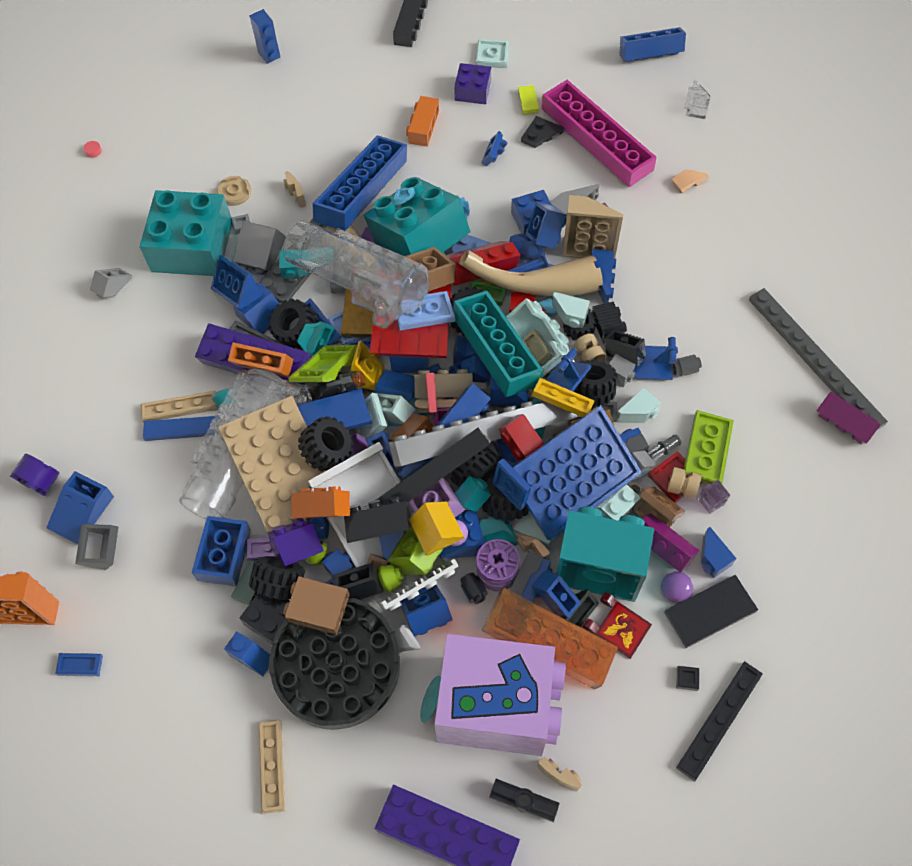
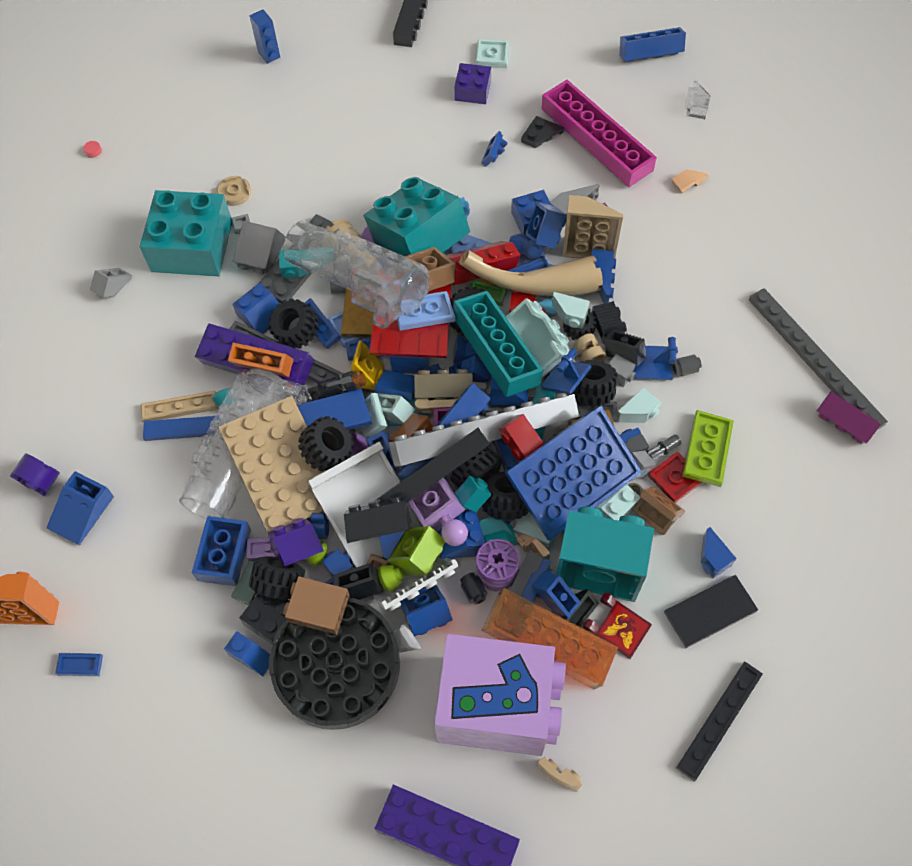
(107, 548): dark grey tile -> none
(234, 283): blue slope -> none
(271, 767): tan tile -> none
(294, 188): tan slope -> none
(315, 336): teal slope -> none
(321, 503): orange brick -> none
(325, 364): lime slope -> none
(359, 183): blue brick -> none
(403, 195): medium azure tile -> none
(423, 121): orange brick -> none
(430, 699): teal sticker -> none
(431, 392): coral tile -> none
(435, 526): yellow slope -> none
(511, 484): blue tile -> none
(528, 99): neon yellow tile -> none
(537, 347): tan tile -> none
(539, 806): black piece -> none
(562, 398): yellow plate -> none
(670, 545): magenta brick -> none
(677, 587): medium lavender hair -> none
(684, 483): tan wheel -> none
(687, 678): black tile -> none
(713, 496): clear purple brick -> none

